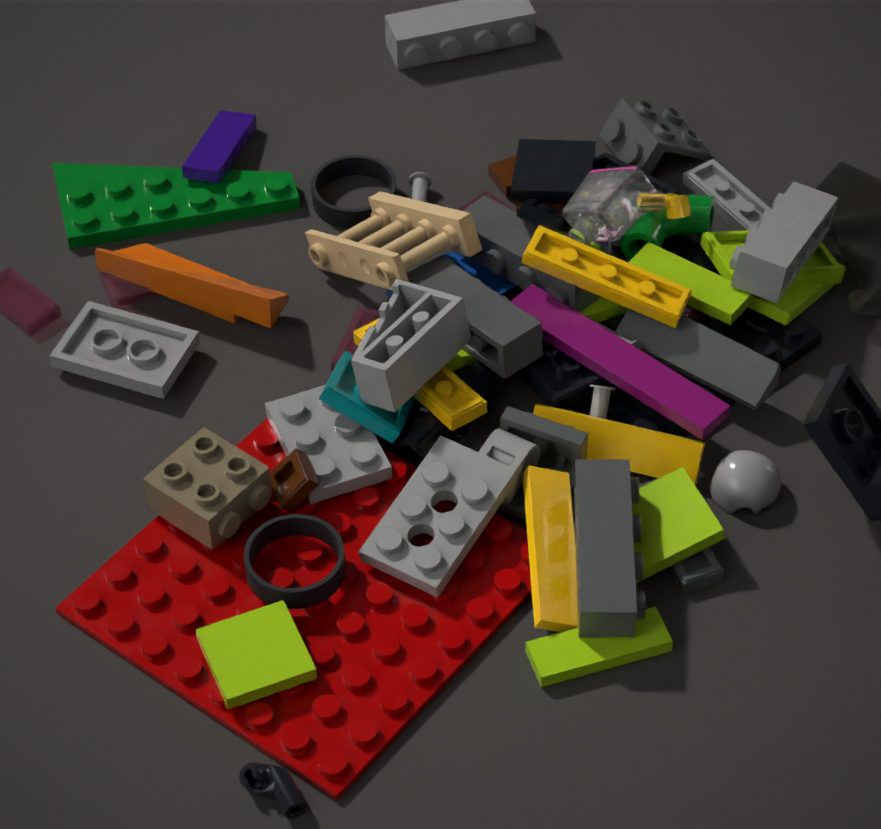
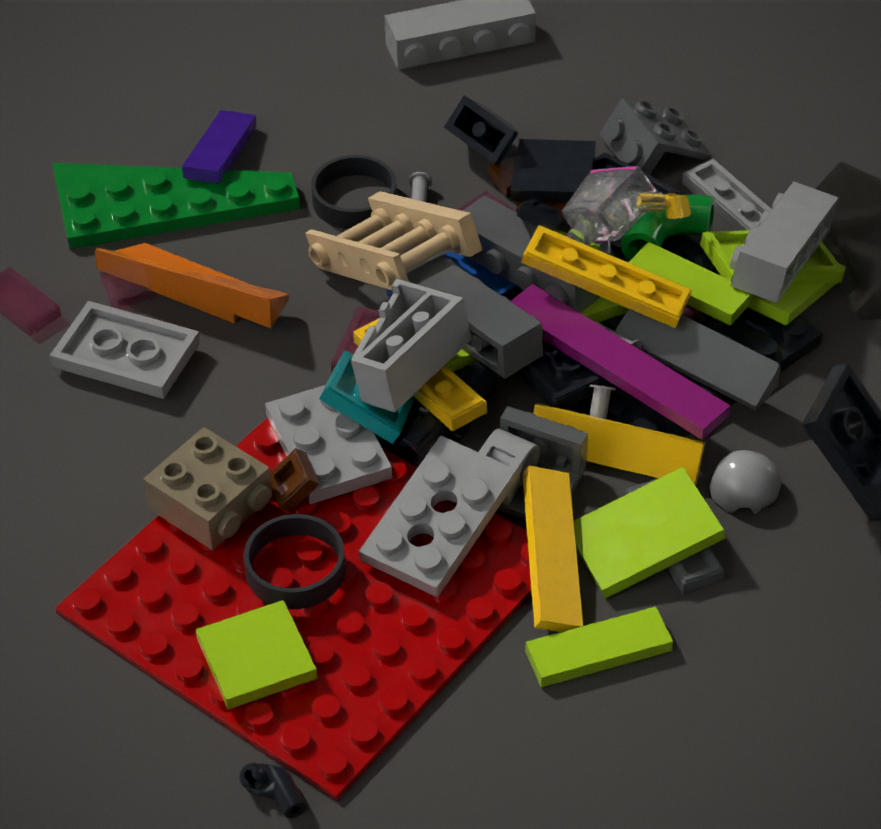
(481, 129): none -> black slope
(605, 548): dark grey brick -> none

